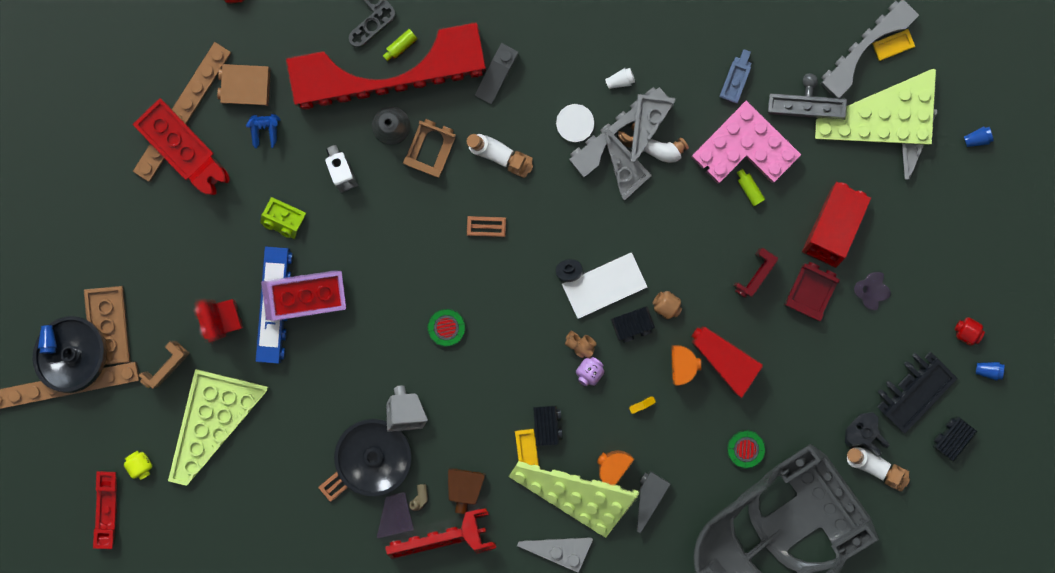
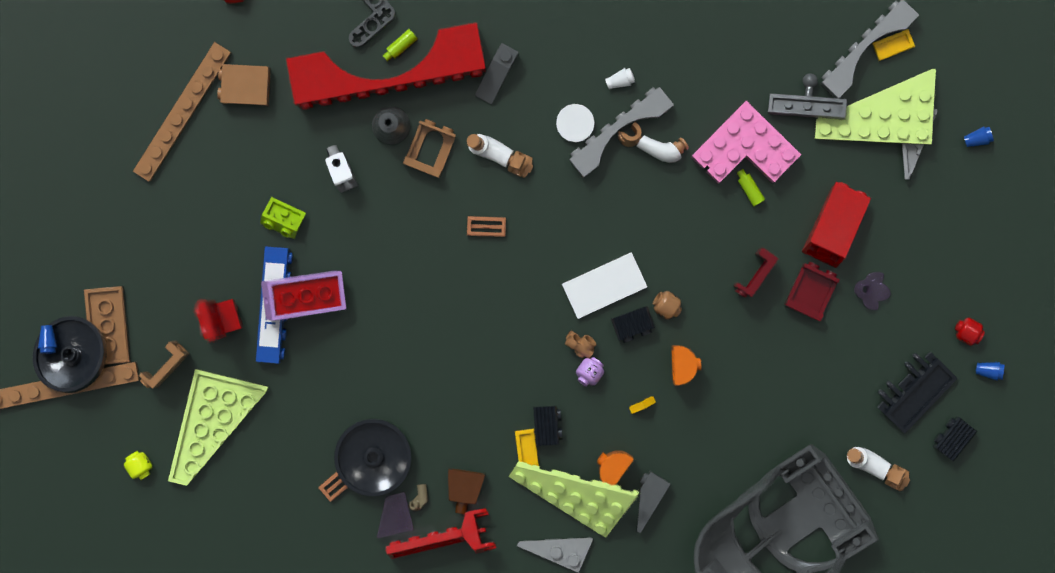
(105, 510): red slope -> none
(181, 147): red hinge -> none
(259, 122): blue piece -> none
(404, 411): light grey torso -> none
(446, 327): tile -> none
(569, 270): black piece -> none
(628, 174): light grey wing -> none
(649, 115): light grey wing -> none
(730, 363): red slope -> none
(736, 78): sand blue hinge -> none
(746, 449): tile -> none
(863, 437): black hinge -> none

